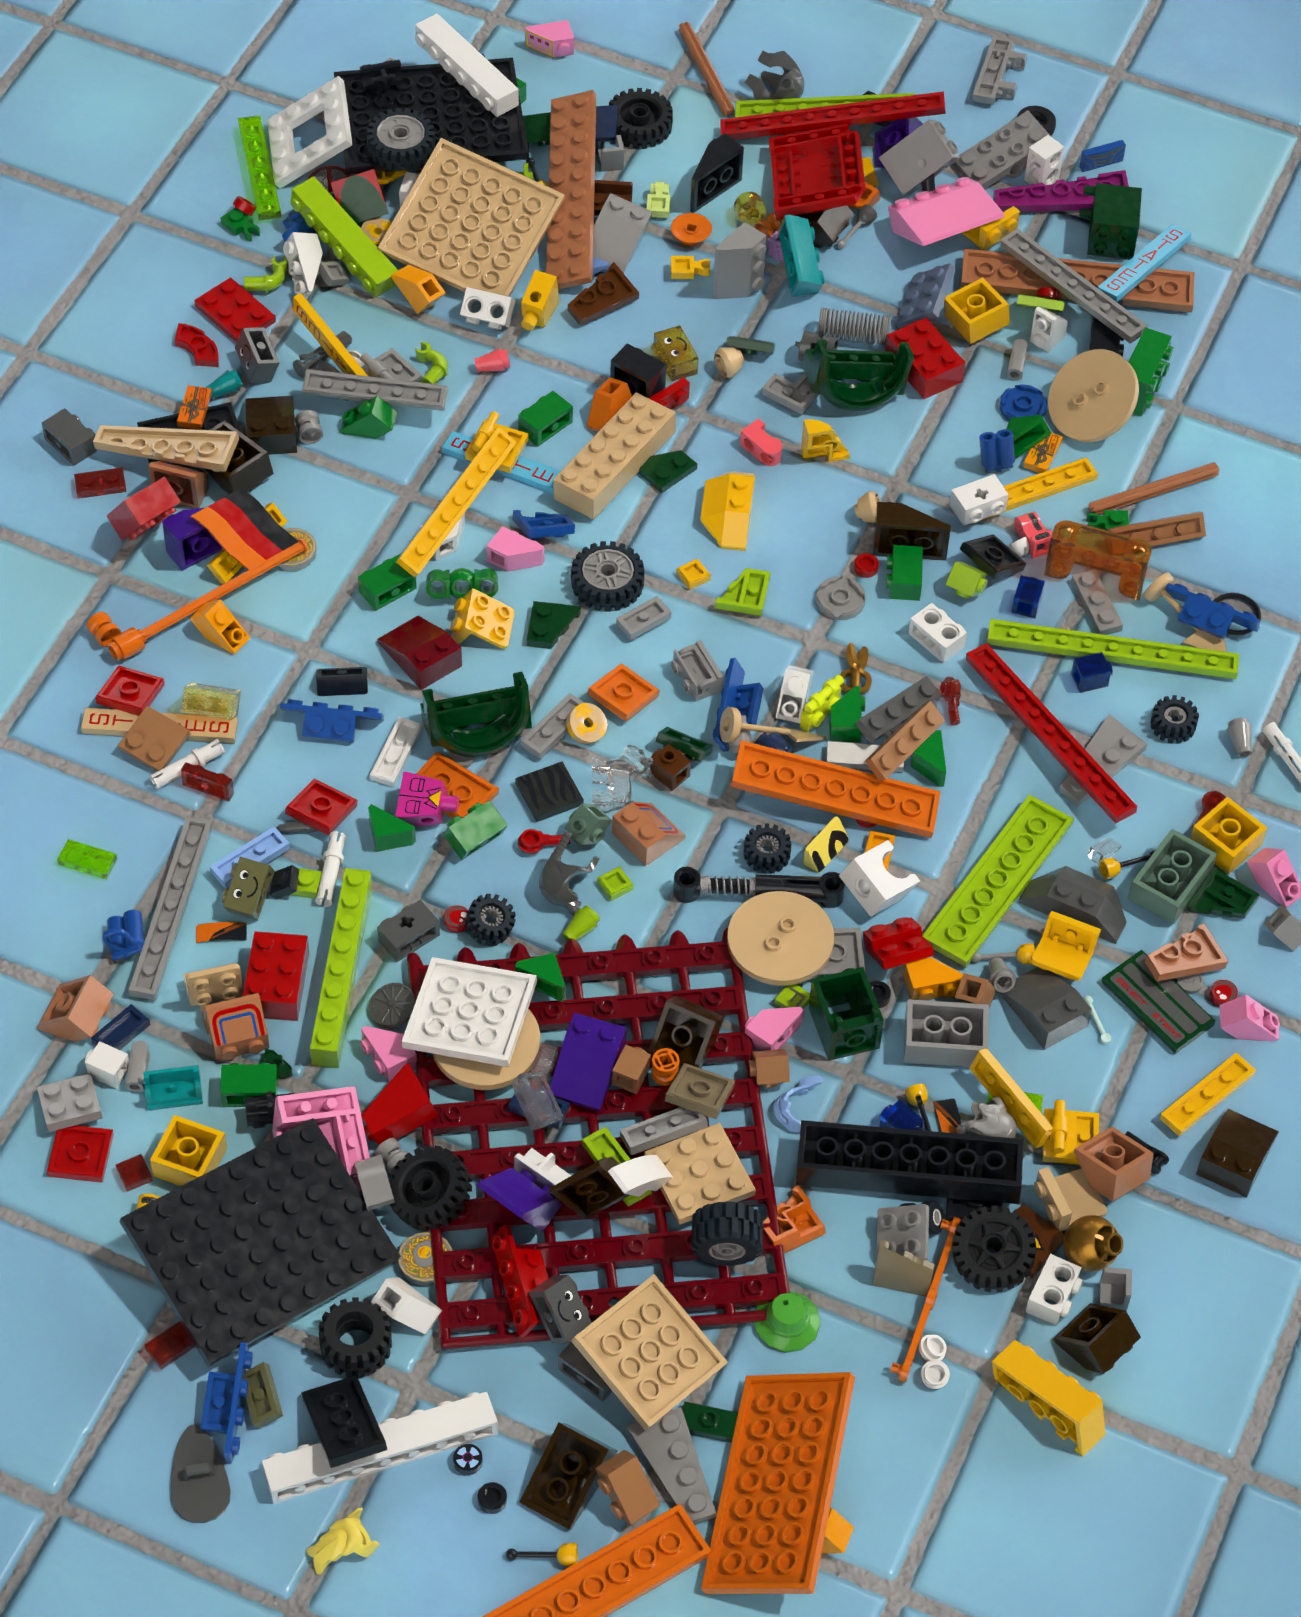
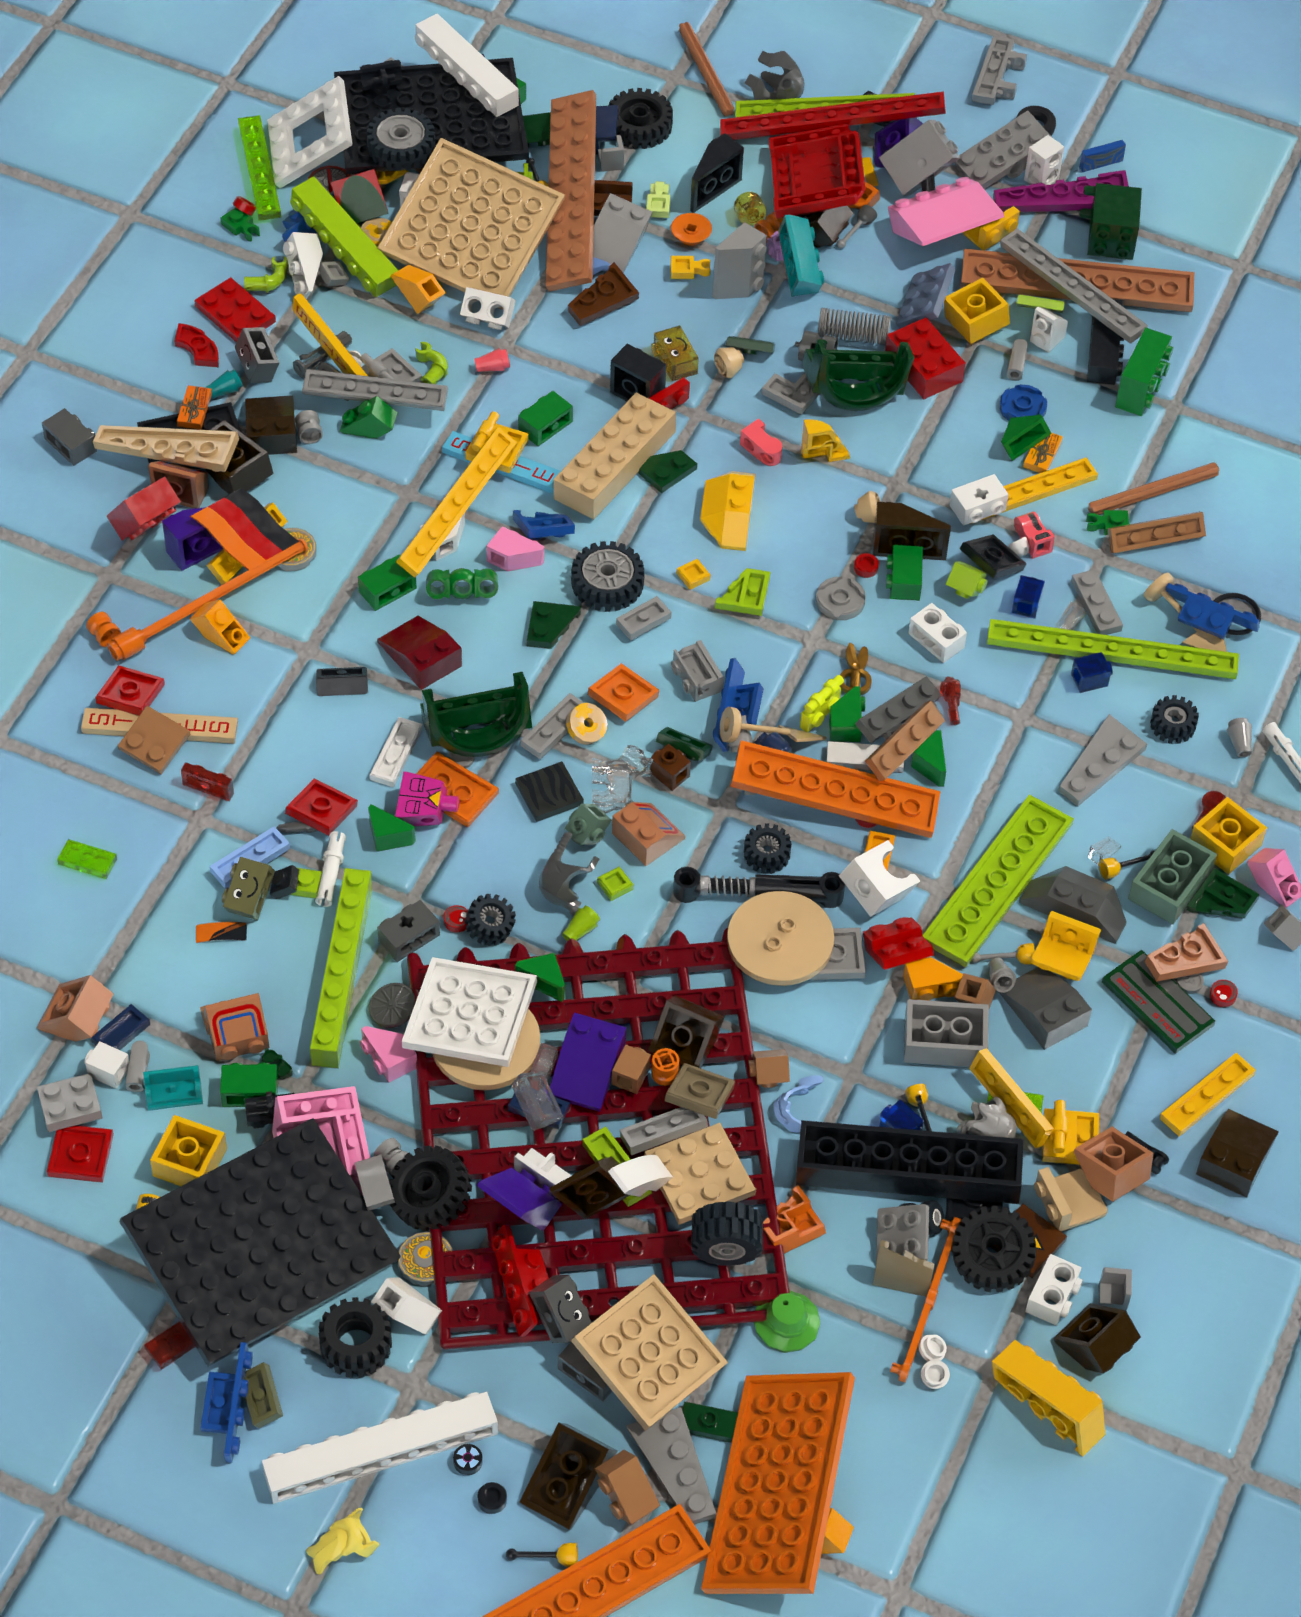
(100, 483): clear red plate -> none
(124, 935): blue piece -> none
(134, 1172): clear red plate -> none
(170, 908): light grey plate -> none
(197, 757): white pin -> none
(198, 1478): dark grey shield -> none
(211, 701): clear yellow brick -> none
(214, 984): tan bracket -> none
(278, 973): red brick -> none
(330, 722): blue bracket -> none
(344, 1421): black plate -> none
(398, 1108): red slope -> none
(474, 829): brick -> none
(482, 617): yellow bracket -> none
(532, 841): red plate -> none
(539, 300): yellow torso -> none
(551, 39): bright pink slope -> none
(607, 402): orange slope -> none
(773, 1027): bright pink slope -> none
(792, 997): lime tile -> none
(794, 693): white slope -> none
(825, 845): light yellow slope -> none
(849, 1030): dark green container -> none
(881, 992): black tile -> none
(948, 1115): sticker -> none
(997, 450): blue piece -> none
(1048, 293): red tile -> none
(1051, 733): red plate -> none
(1092, 1243): pearl gold brick -> none
(1093, 395): tan plate -> none
(1099, 550): clear orange windscreen -> none
(1105, 1037): light aqua hinge -> none
(1145, 262): medium azure tile -> none
(1249, 1020): bright pink slope -> none

